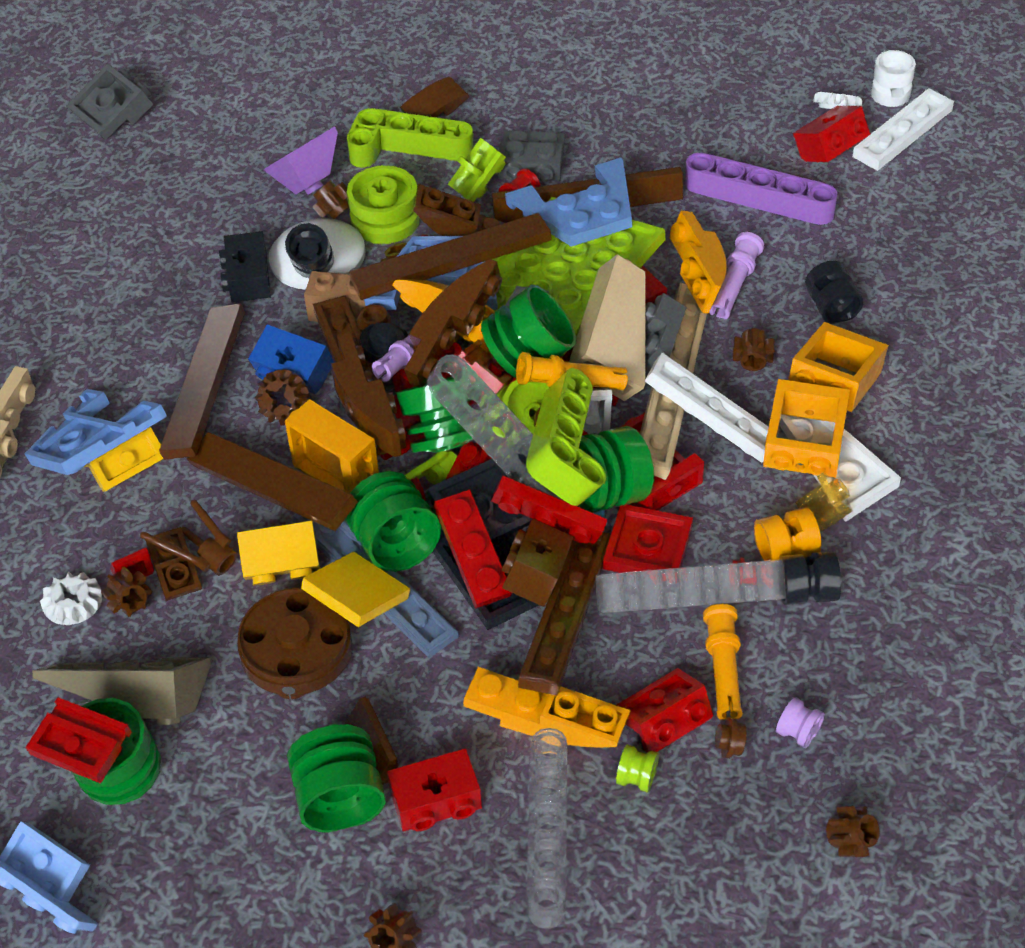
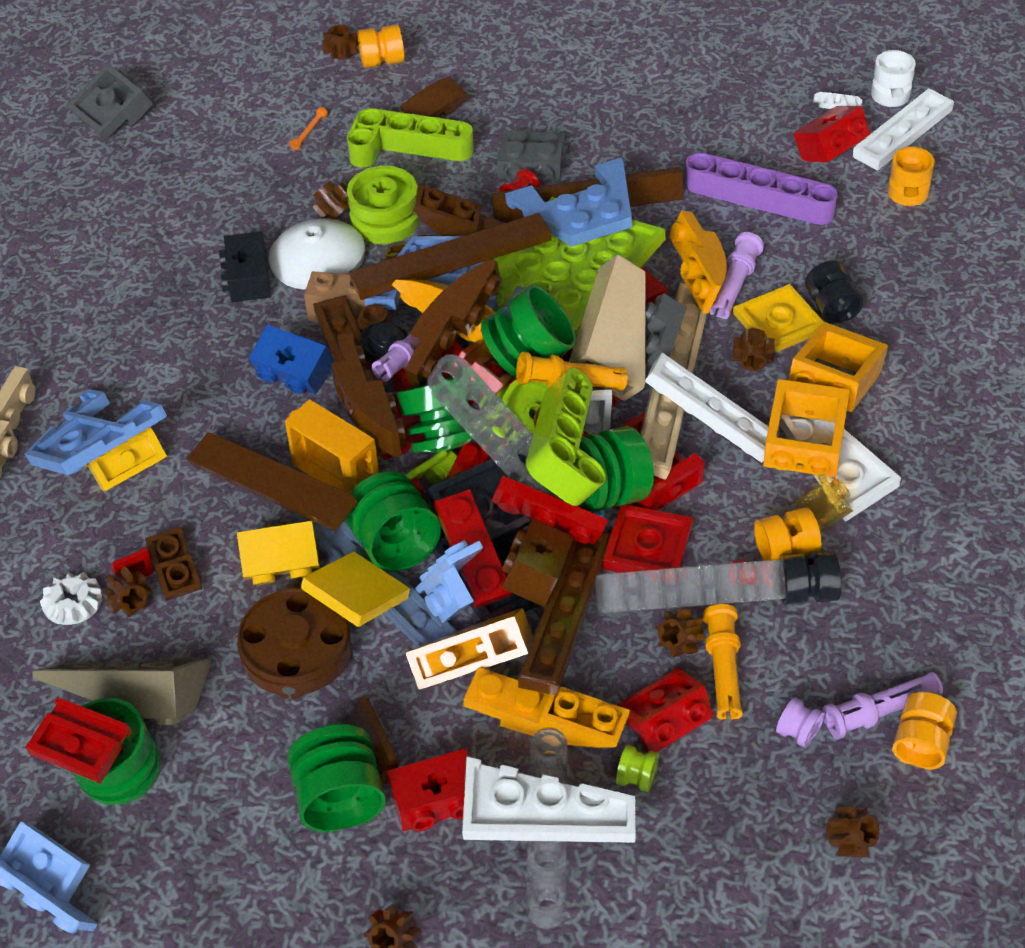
(202, 382): reddish brown tile -> none
(213, 553): reddish brown plant -> none
(295, 392): reddish brown gear -> none
(307, 164): medium lavender slope -> none
(309, 249): black wheel -> none
(321, 113): none -> orange hinge
(340, 42): none -> reddish brown gear
(380, 46): none -> light orange wheel
(443, 584): none -> light blue bracket
(471, 648): none -> slope
(477, 170): lime hips -> none
(529, 808): none -> white wing
(680, 632): none -> reddish brown gear
(731, 738): reddish brown plate -> none
(781, 315): none -> yellow tile
(866, 709): none -> lavender pin
(910, 176): none -> light orange wheel
(924, 730): none -> light orange wheel

